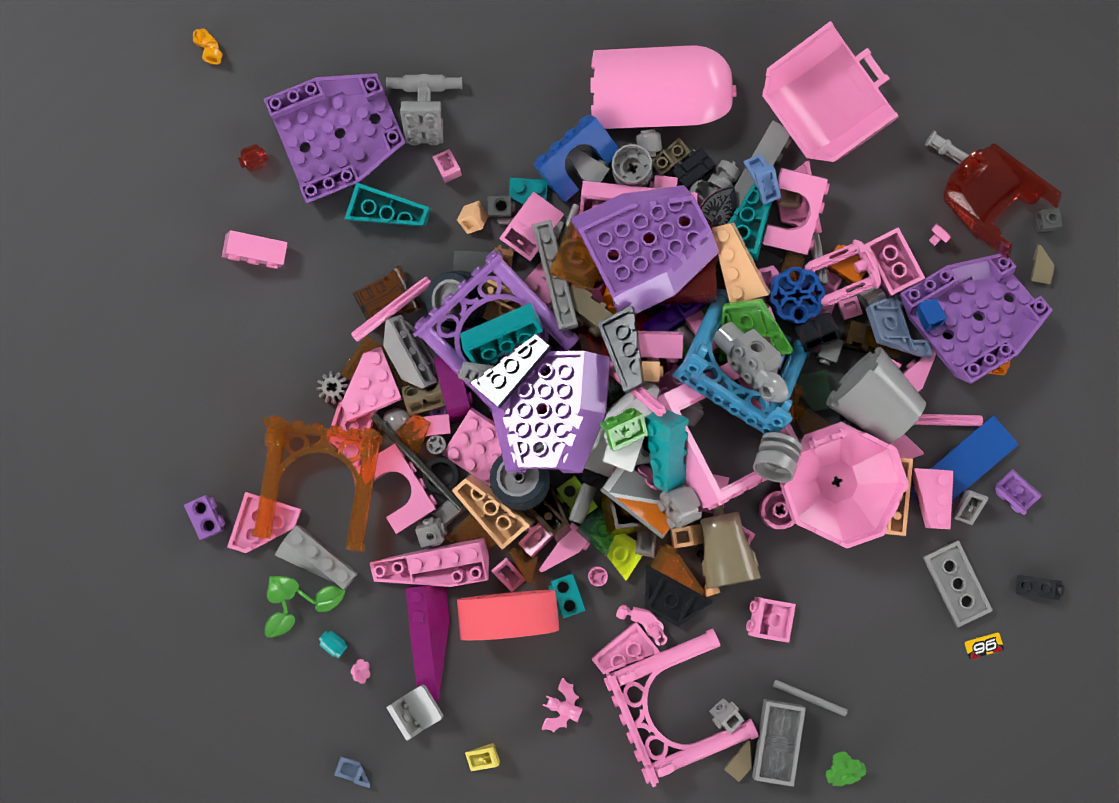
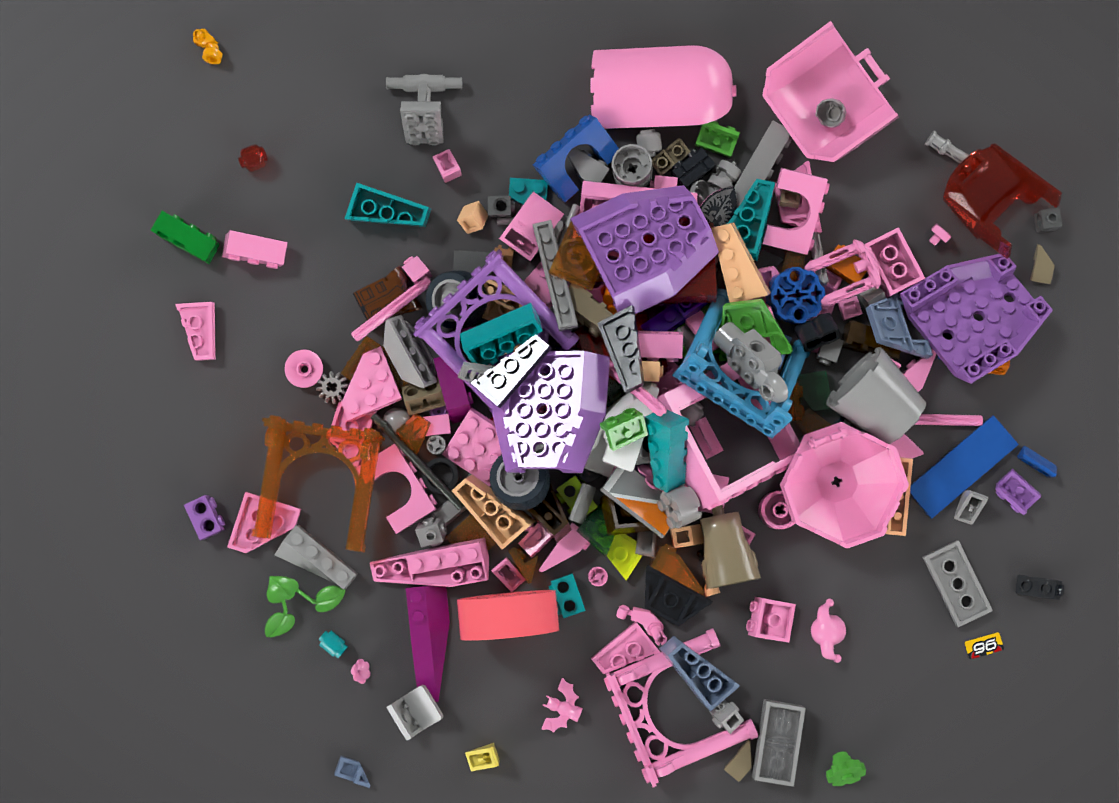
(185, 236): none -> green wedge
(200, 328): none -> bright pink wing
(294, 366): none -> bright pink dish
(314, 113): medium lavender wedge -> none
(416, 269): none -> bright pink slope
(701, 676): none -> sand blue wedge
(706, 438): none -> bright pink hinge
(717, 138): none -> bright green bracket
(764, 178): medium blue bracket -> none
(777, 457): light grey wheel -> none
(810, 698): light grey bar -> none
(828, 631): none -> bright pink piece
(831, 112): none -> light grey hair
(930, 314): blue brick -> none
(934, 496): bright pink wedge -> none
(1037, 462): none -> blue slope

